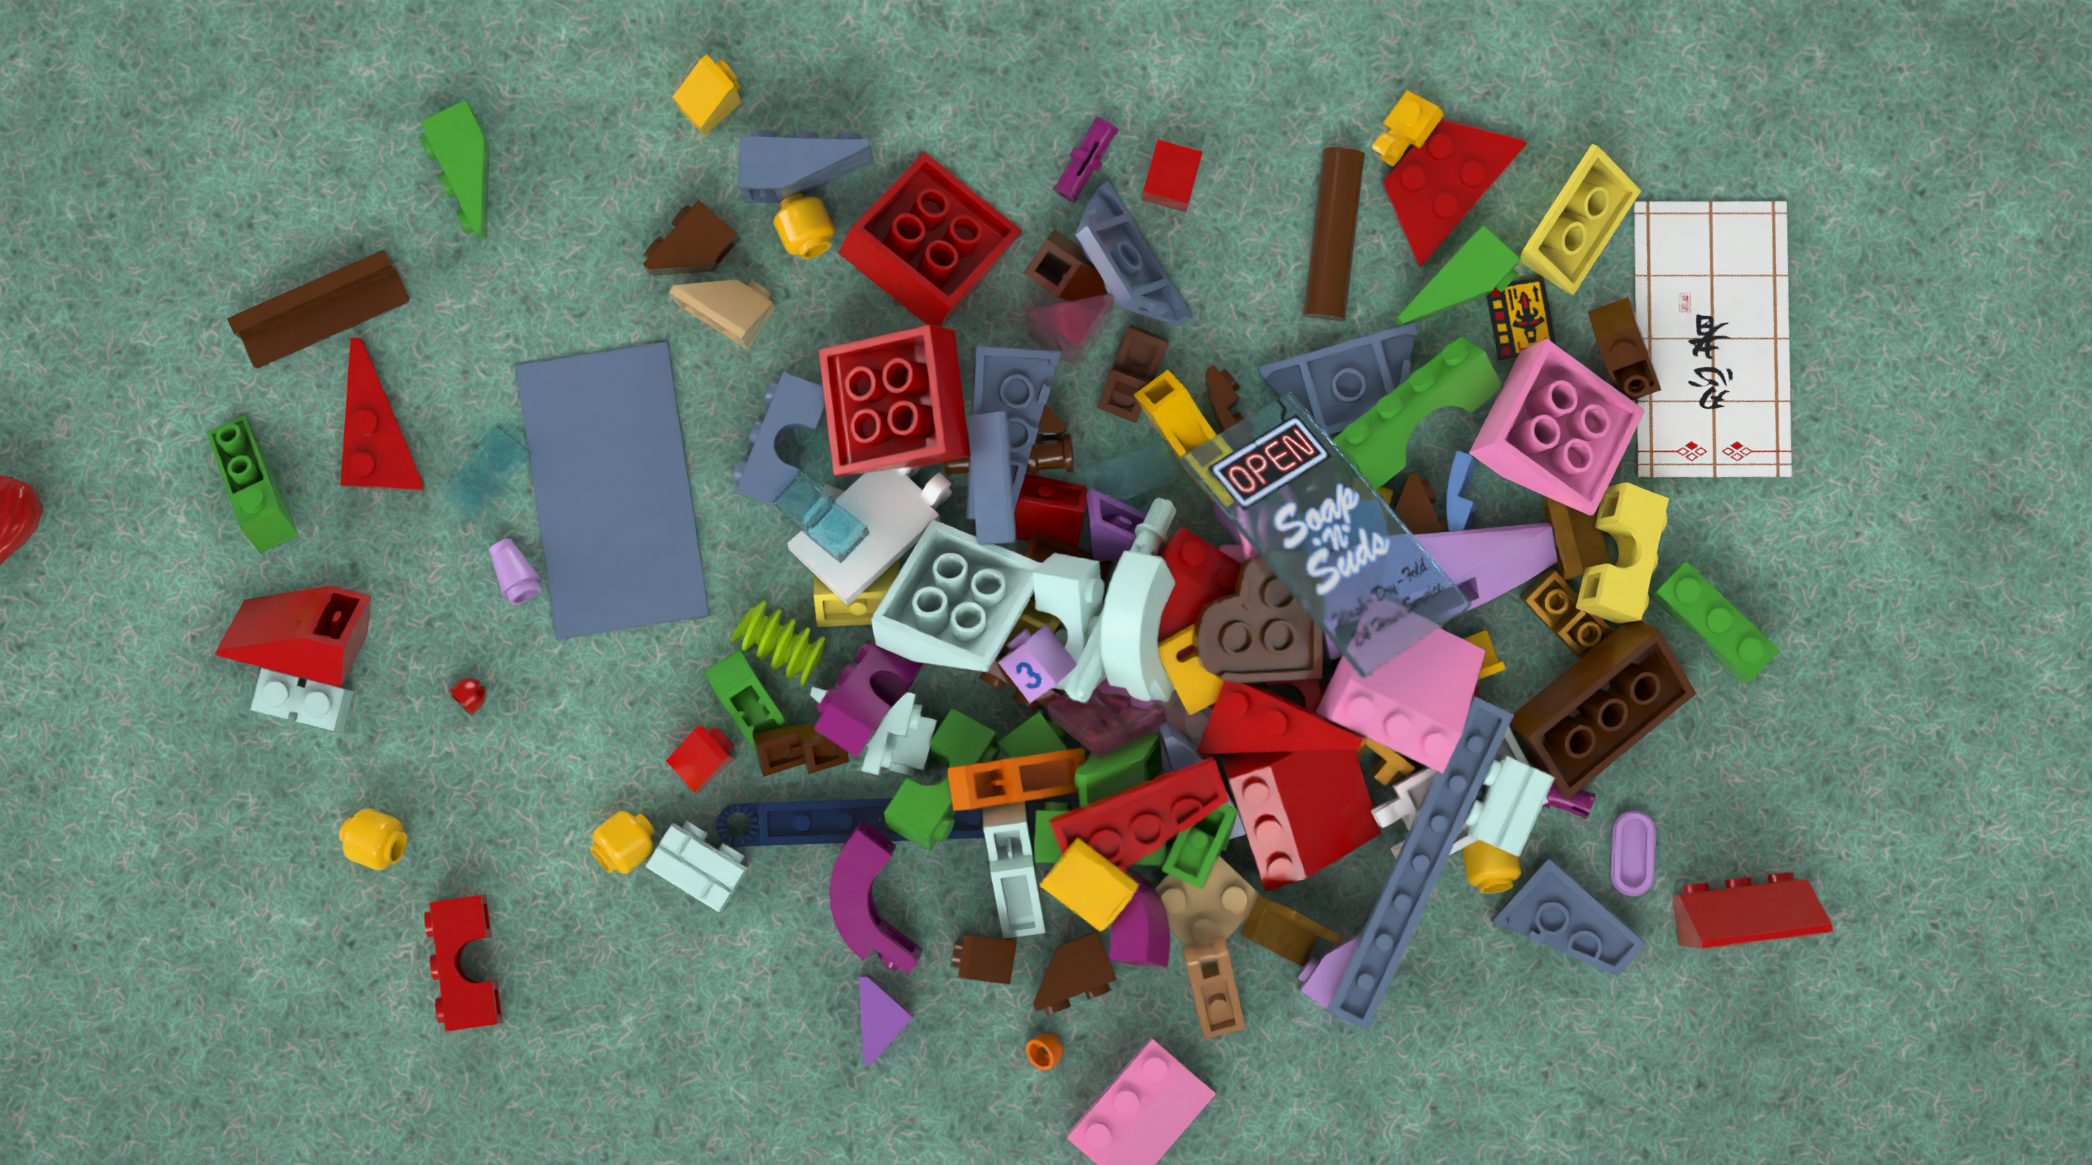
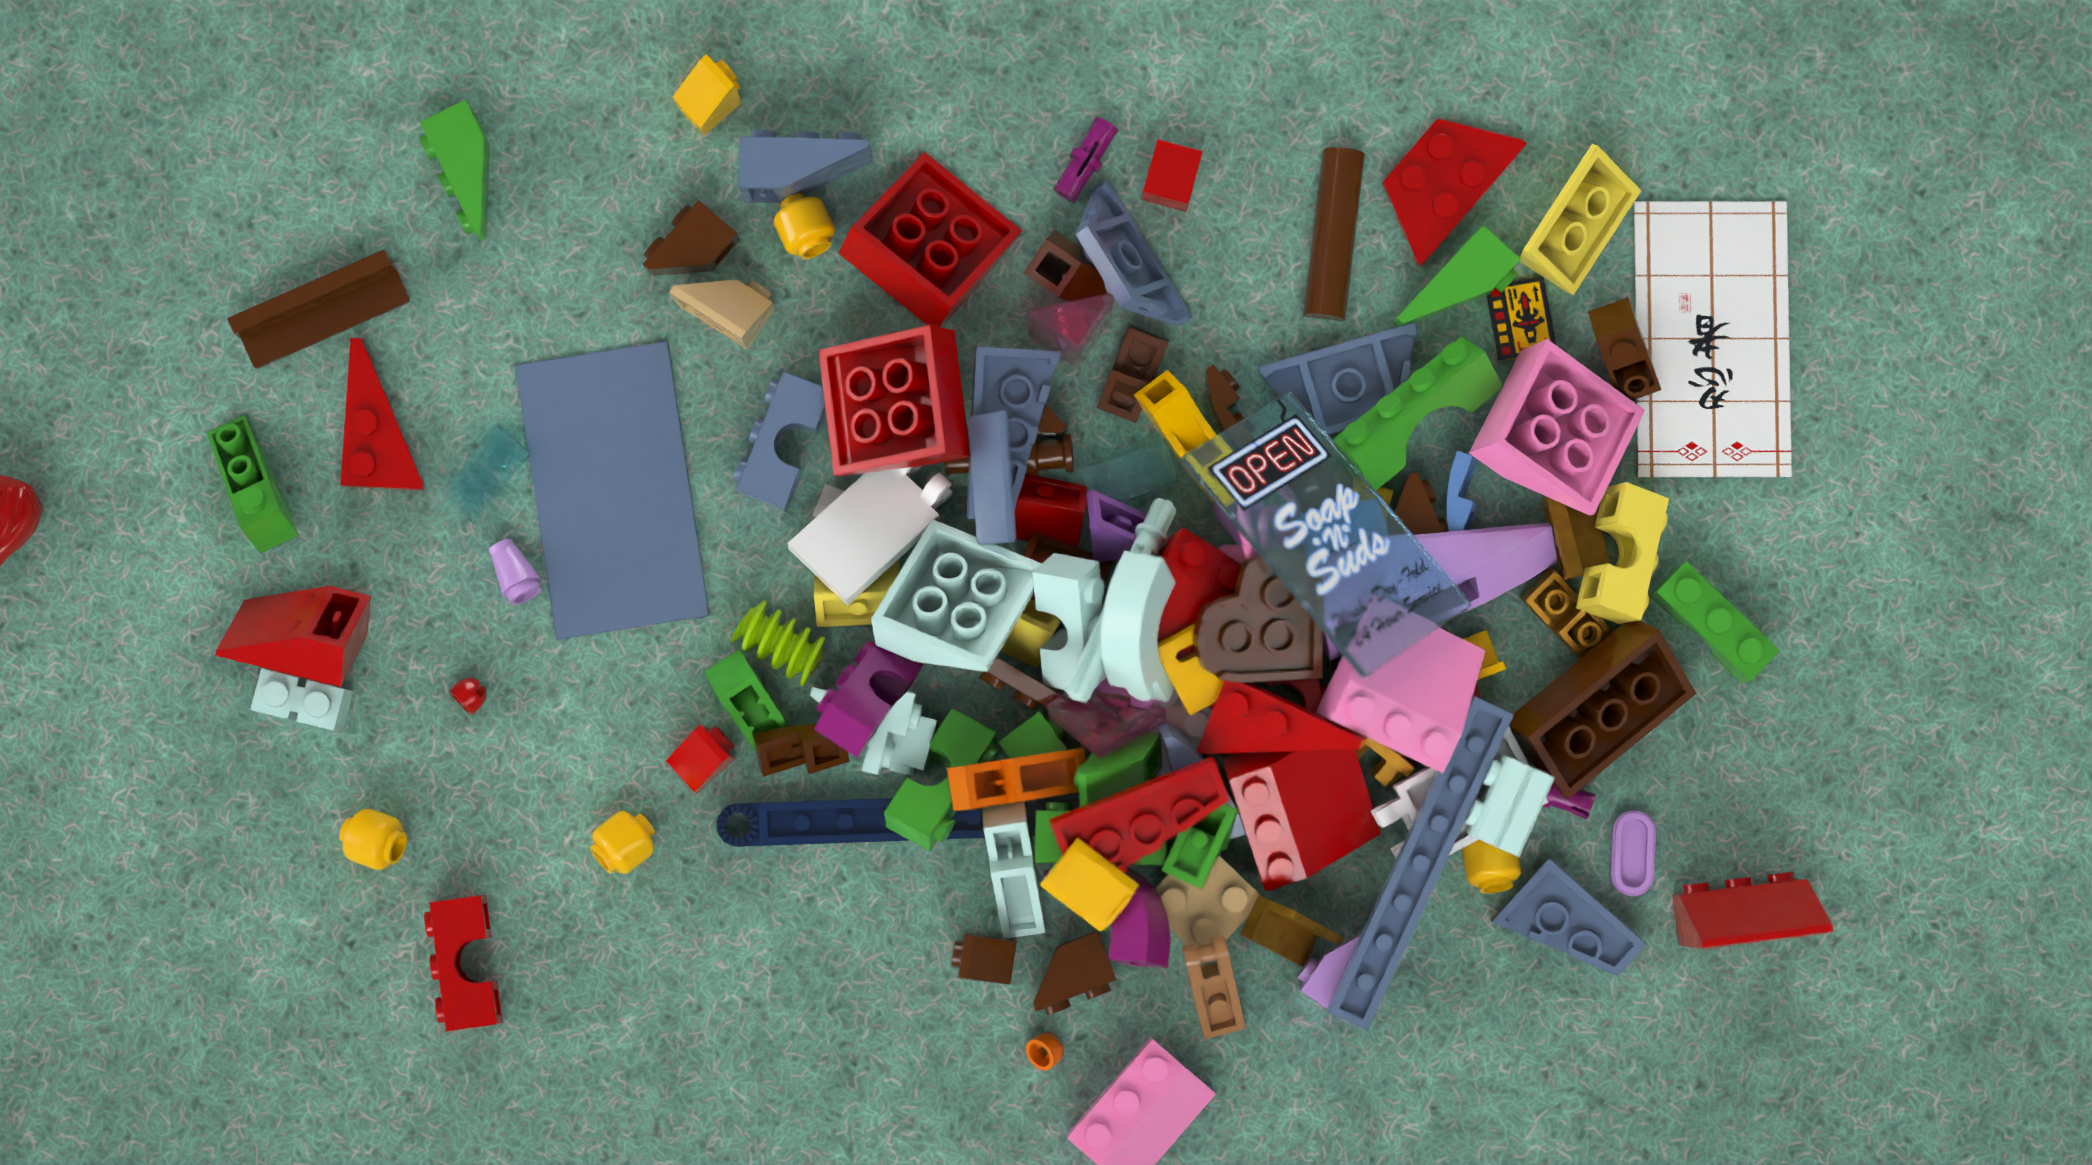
(697, 865): light aqua brick -> none
(820, 517): clear light blue slope -> none
(854, 905): magenta arch -> none
(880, 1018): medium lavender slope -> none
(1036, 662): lavender brick -> none
(1407, 123): yellow plate -> none

